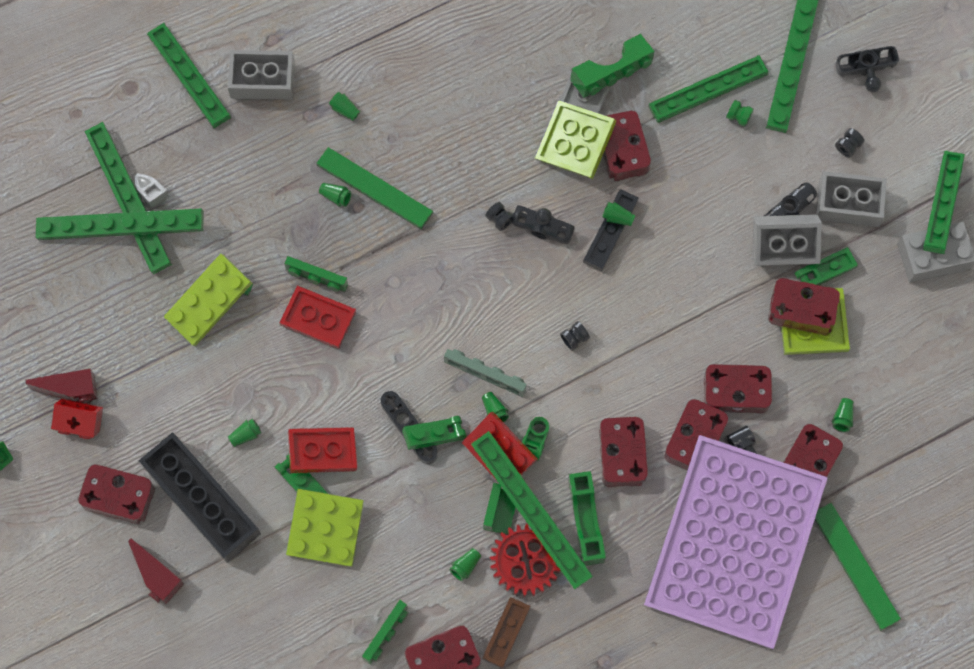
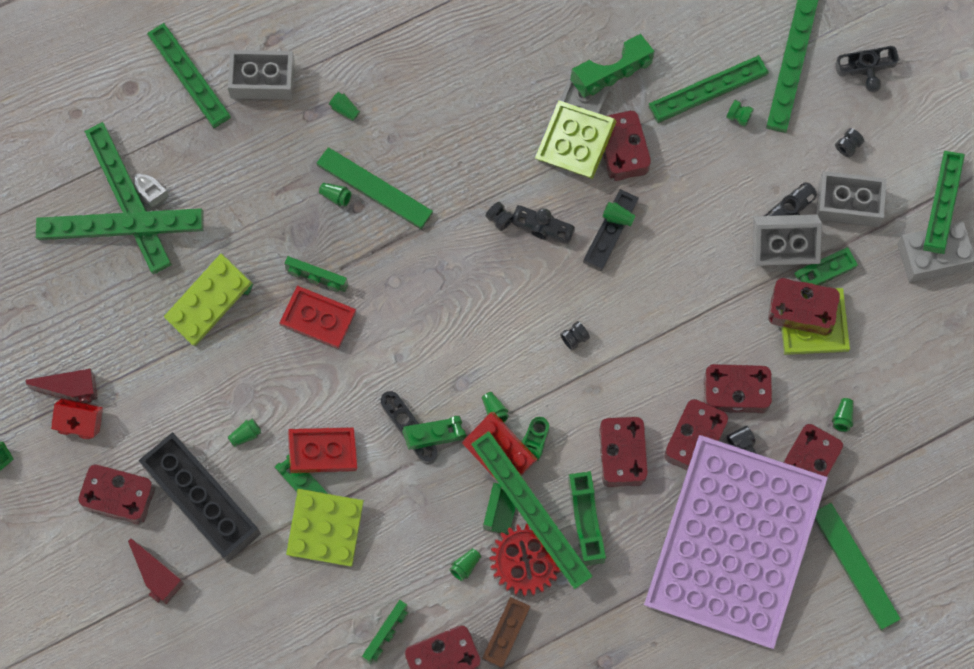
(478, 369): sand green plate -> none

